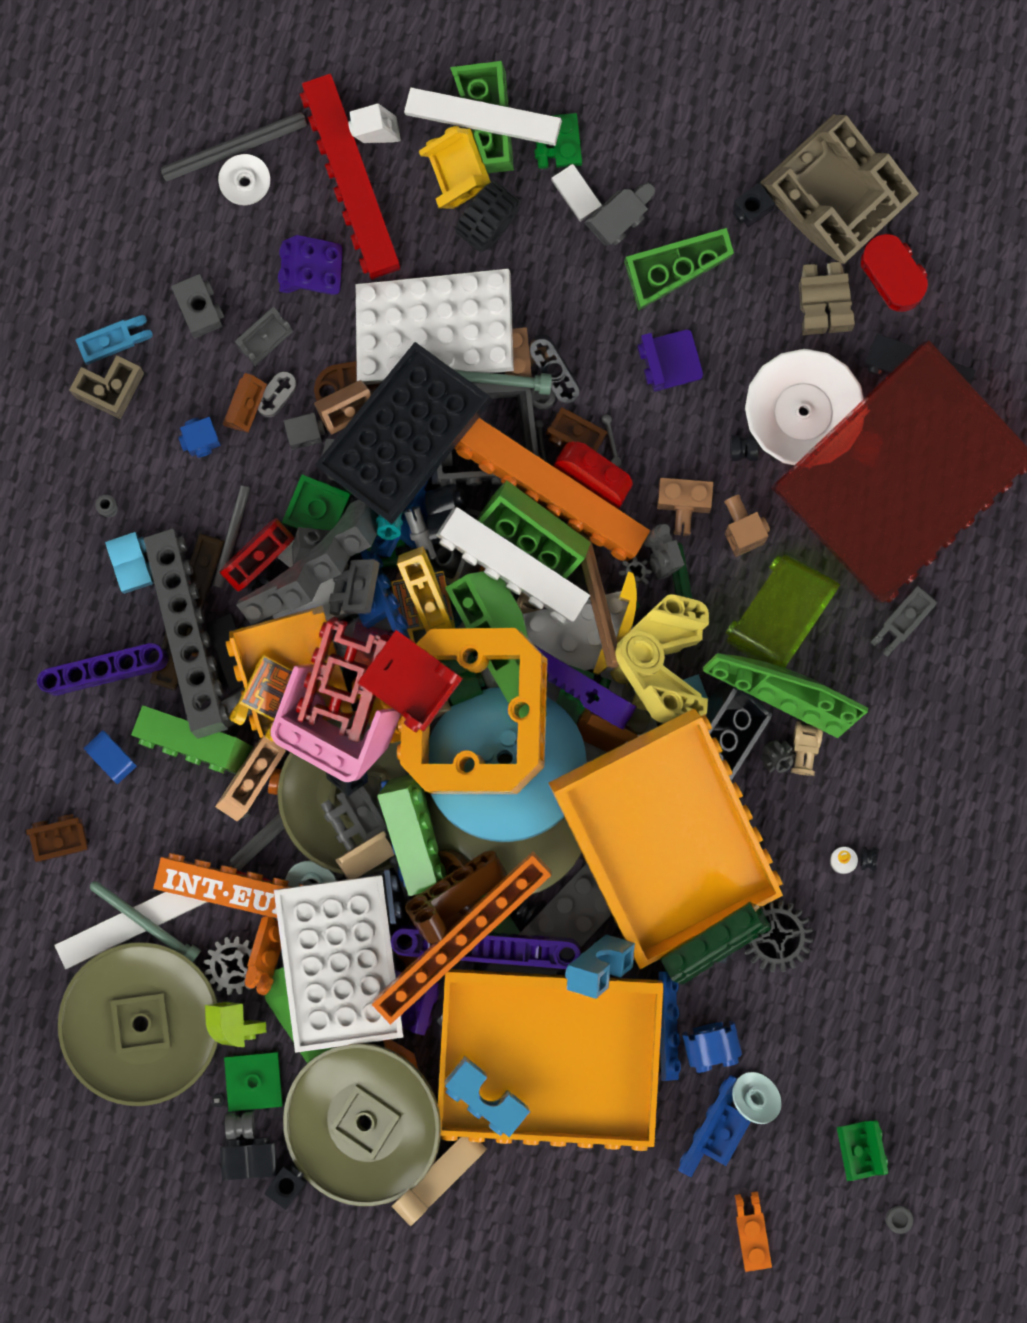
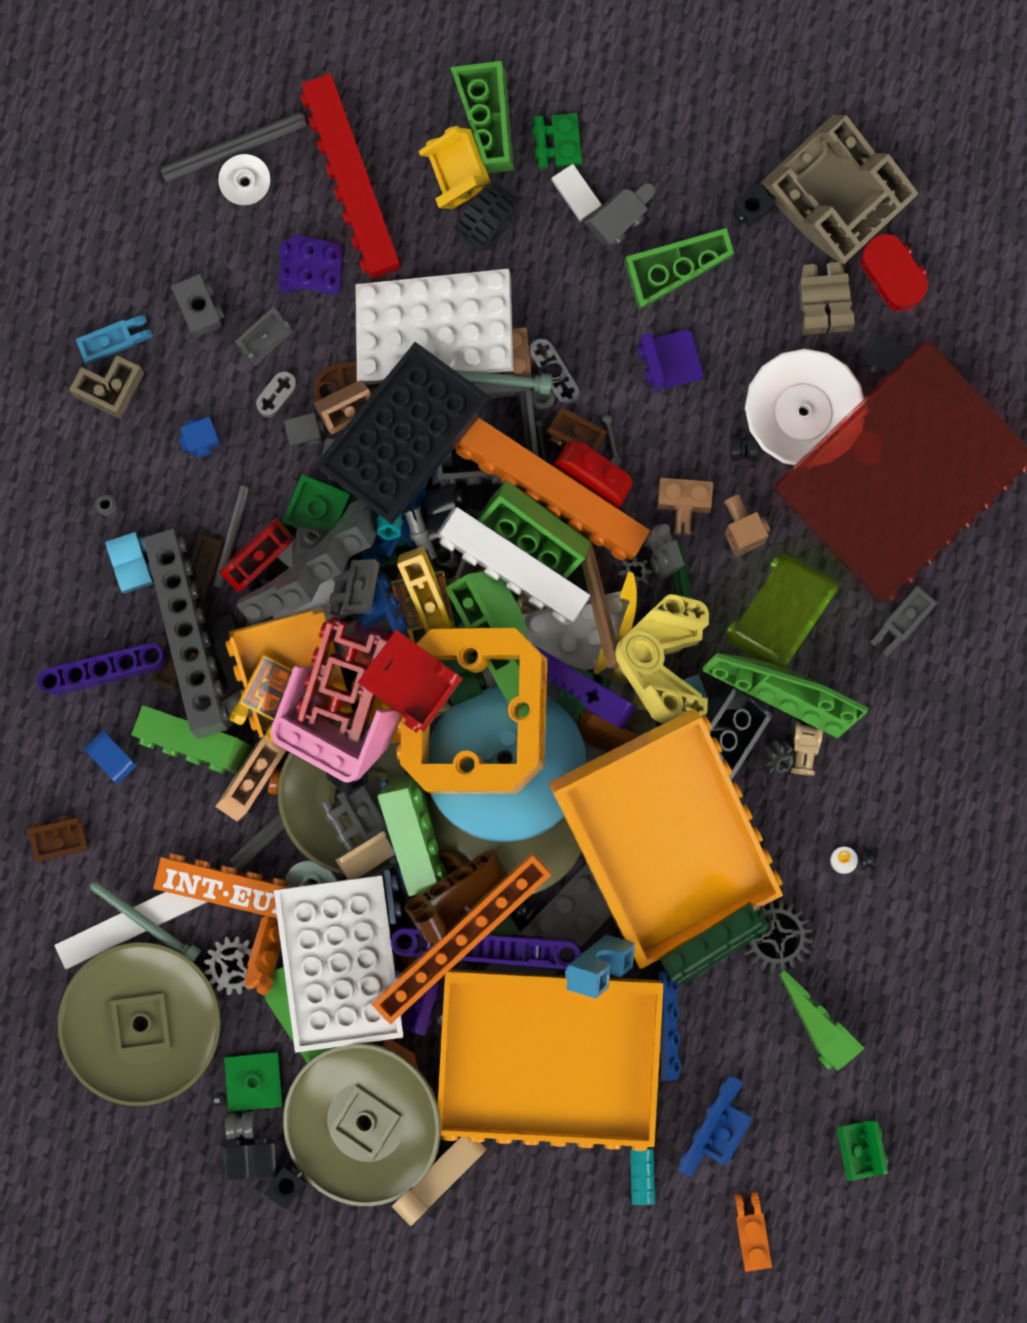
(227, 1024): lime brick -> none
(245, 403): dark orange panel -> none
(374, 125): white slope -> none
(483, 116): white tile -> none
(503, 1114): dark azure arch -> none
(642, 1177): none -> teal axle
(712, 1045): blue brick -> none
(763, 1093): light aqua dish -> none
(828, 1037): none -> bright green wedge
(899, 1219): dark grey tile -> none

